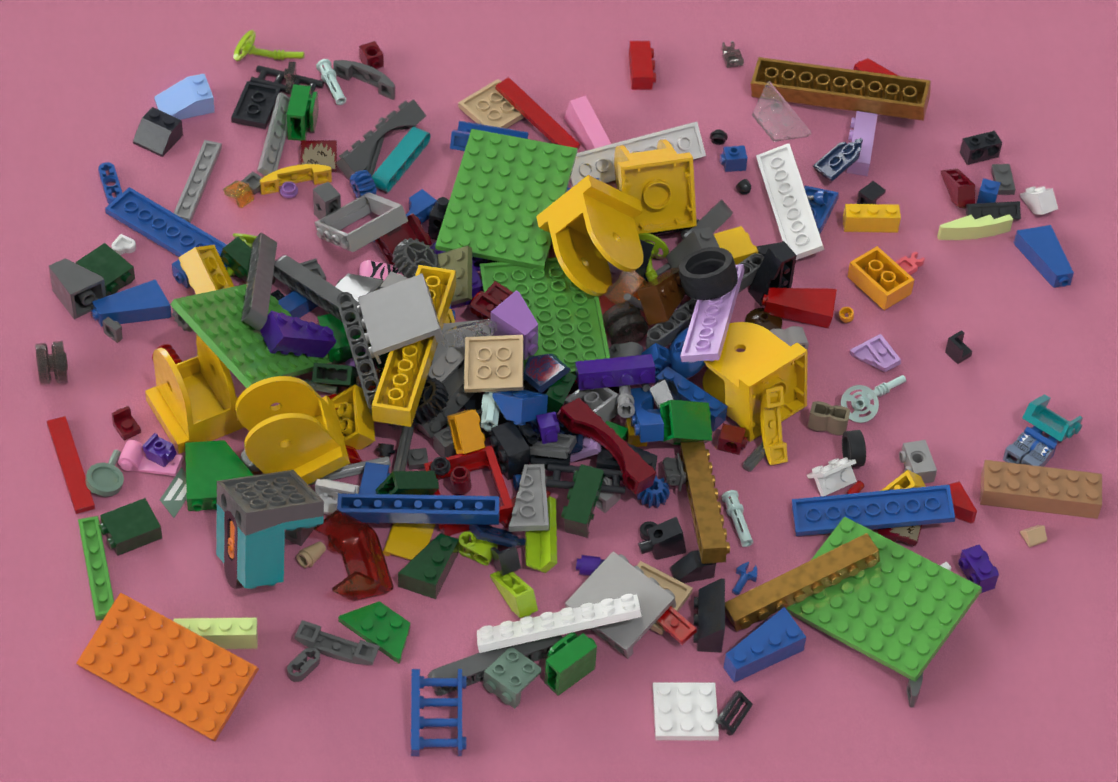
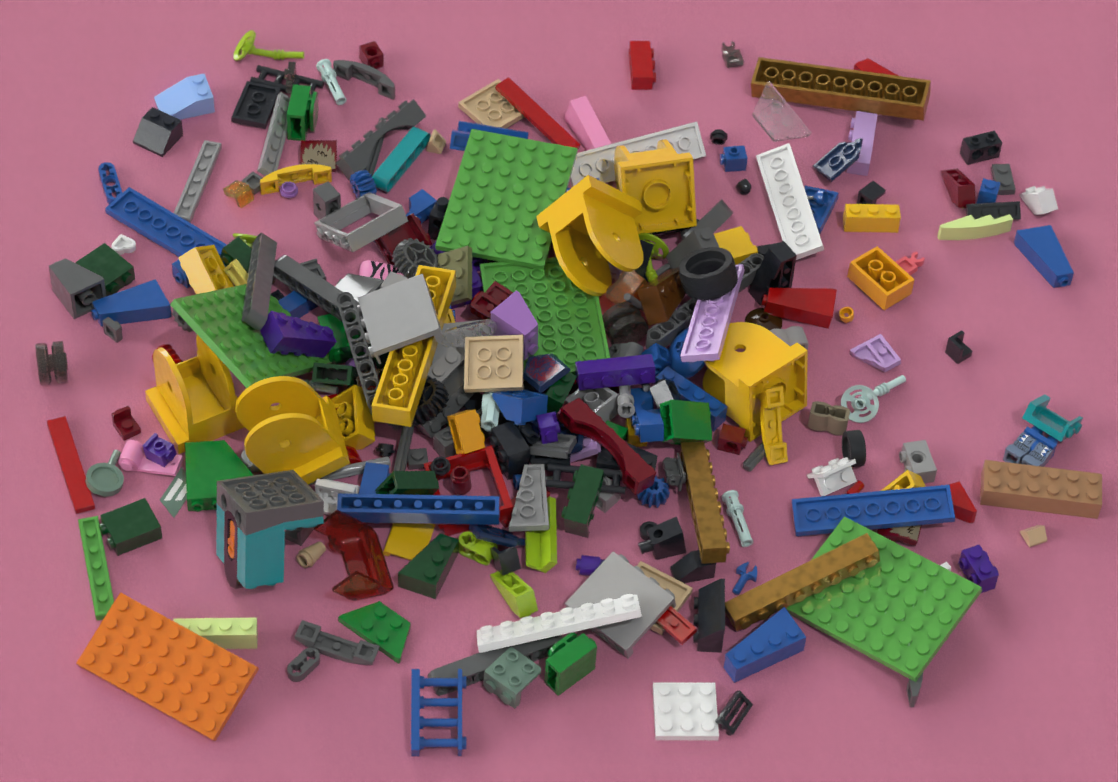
(236, 273): none -> light yellow tile
(436, 143): none -> tan slope

